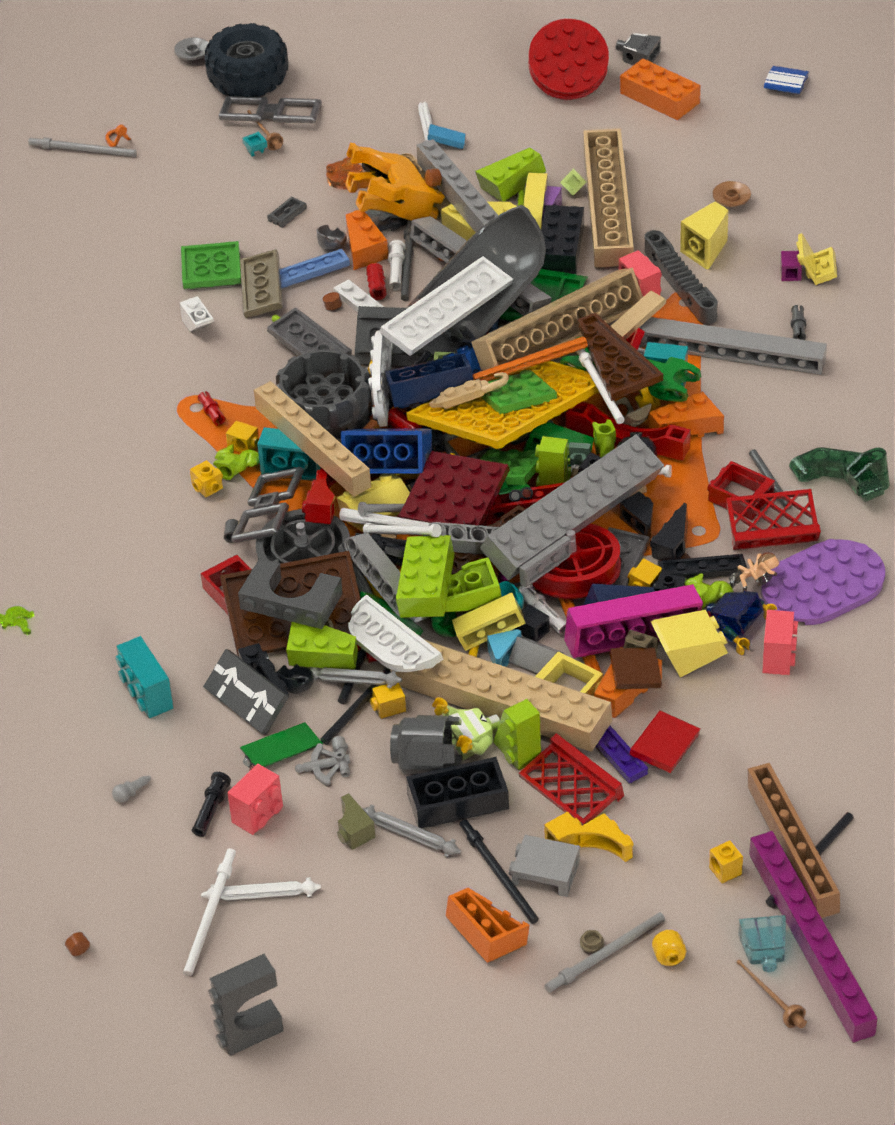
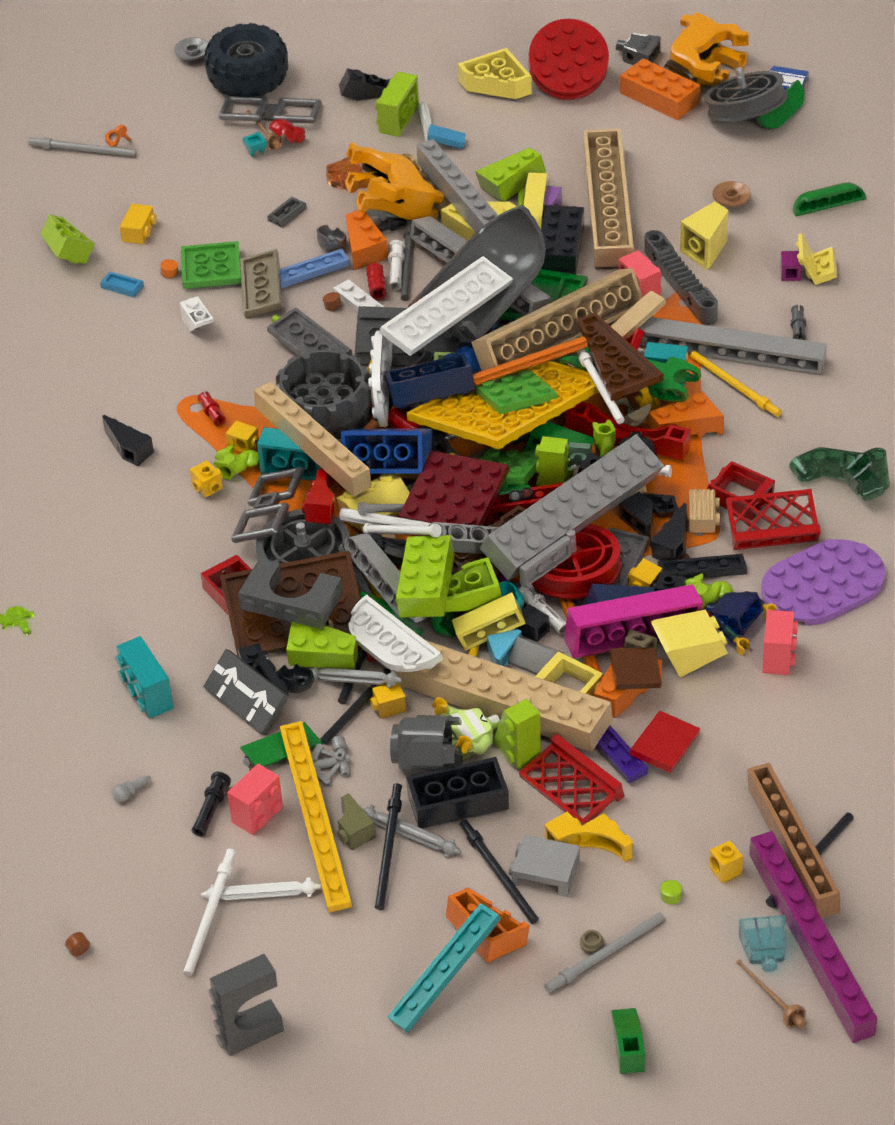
(66, 240): none -> lime wedge
(122, 284): none -> dark azure tile
(129, 442): none -> black slope
(137, 223): none -> yellow brick
(169, 268): none -> orange piece
(230, 526): dark grey hinge -> none
(285, 128): none -> red hair
(315, 817): none -> yellow plate
(362, 85): none -> black slope
(394, 807): none -> black bar
(397, 104): none -> lime brick
(433, 177): dark orange piece -> none
(444, 967): none -> teal plate
(468, 391): tan plate -> none
(495, 75): none -> light yellow brick
(573, 181): yellowish green tile -> none
(628, 1040): none -> green slope
(663, 504): none -> black piece
(669, 947): yellow head -> none
(671, 892): none -> lime piece
(700, 46): none -> light orange piece
(702, 511): none -> tan brick
(745, 96): none -> dark grey wheel
(760, 571): animal -> none
(762, 402): none -> yellow bar
(766, 472): dark grey bar -> none
(781, 114): none -> green brick
(827, 198): none -> green brick

